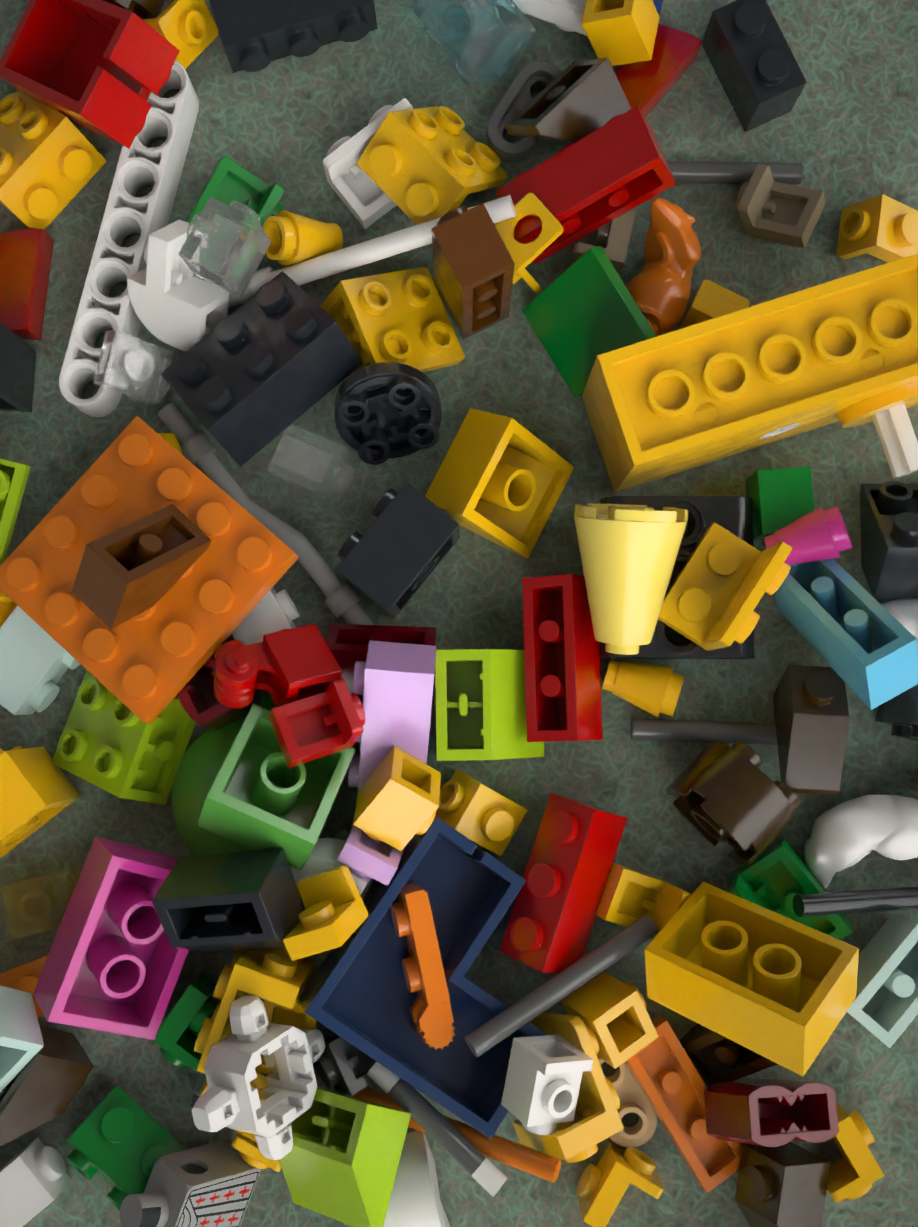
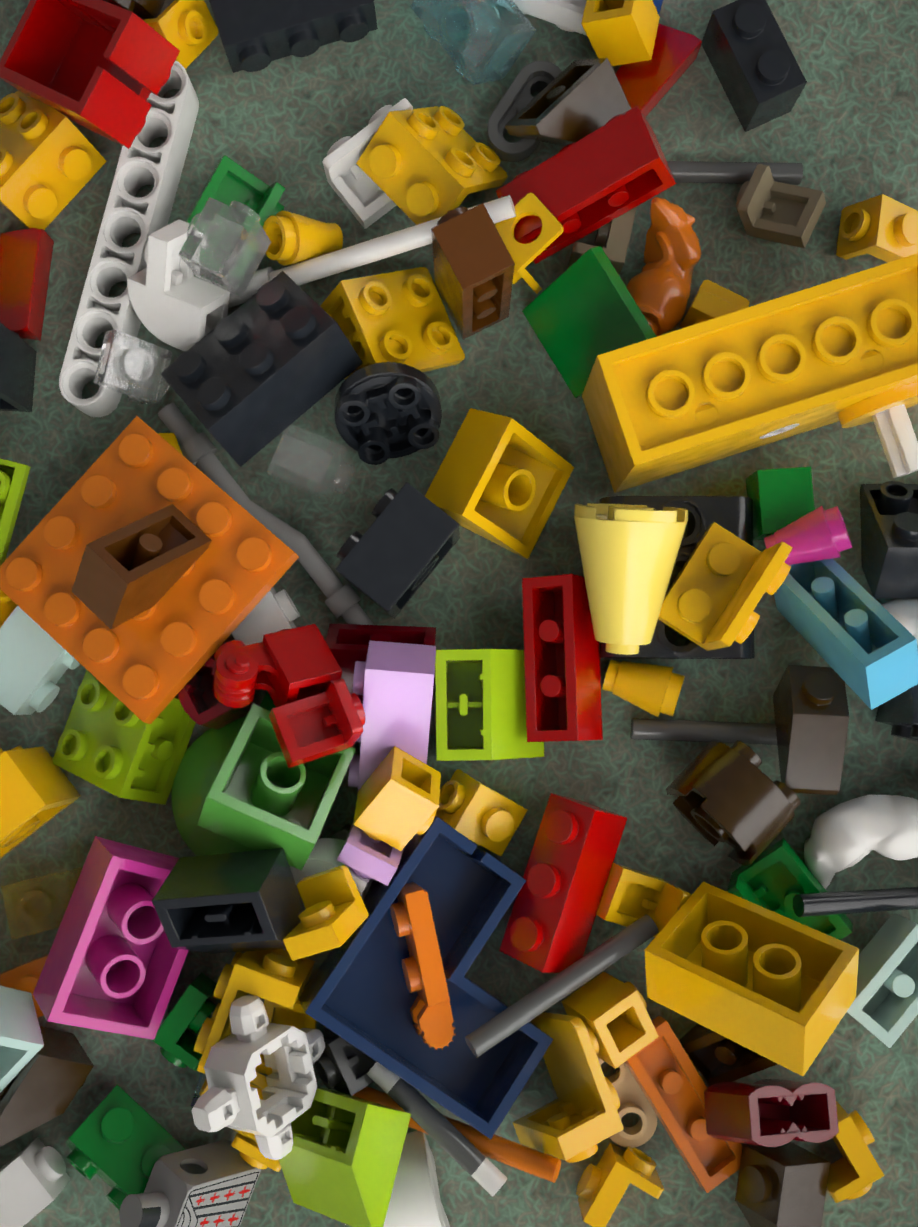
(544, 1081): white brick -> none

